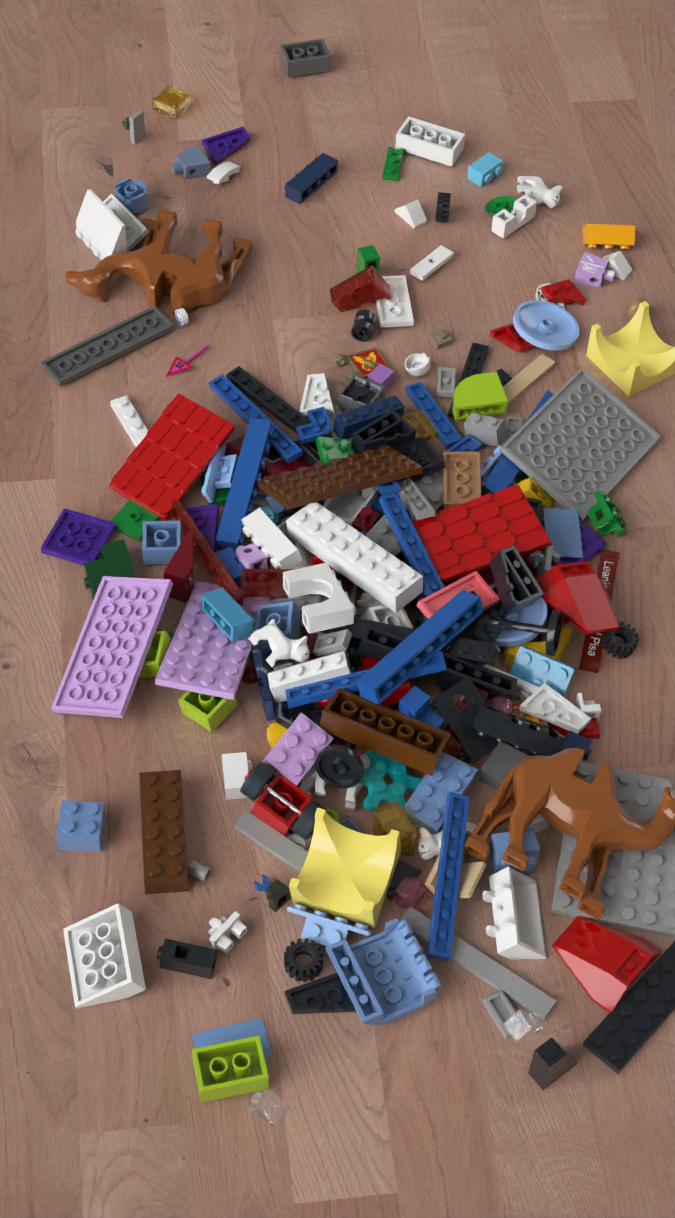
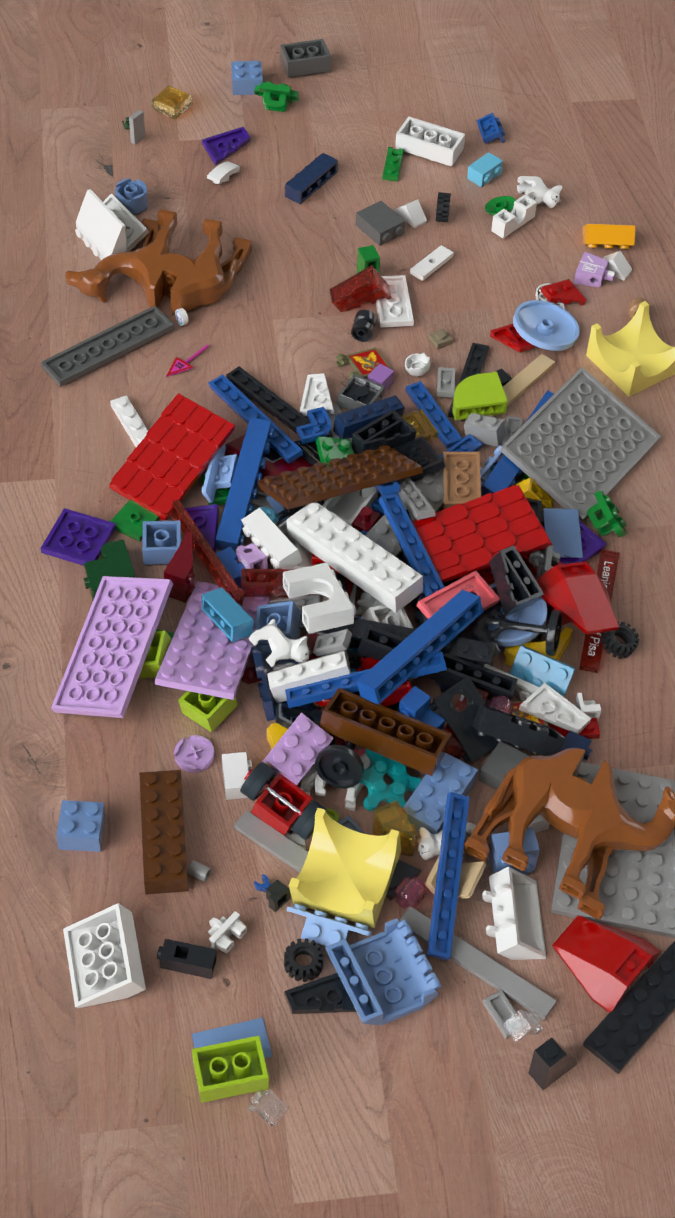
(191, 163): sand blue torso -> none
(194, 754): none -> lavender tile
(245, 76): none -> medium blue brick
(276, 96): none -> green piece
(380, 223): none -> dark grey brick
(490, 128): none -> blue bracket

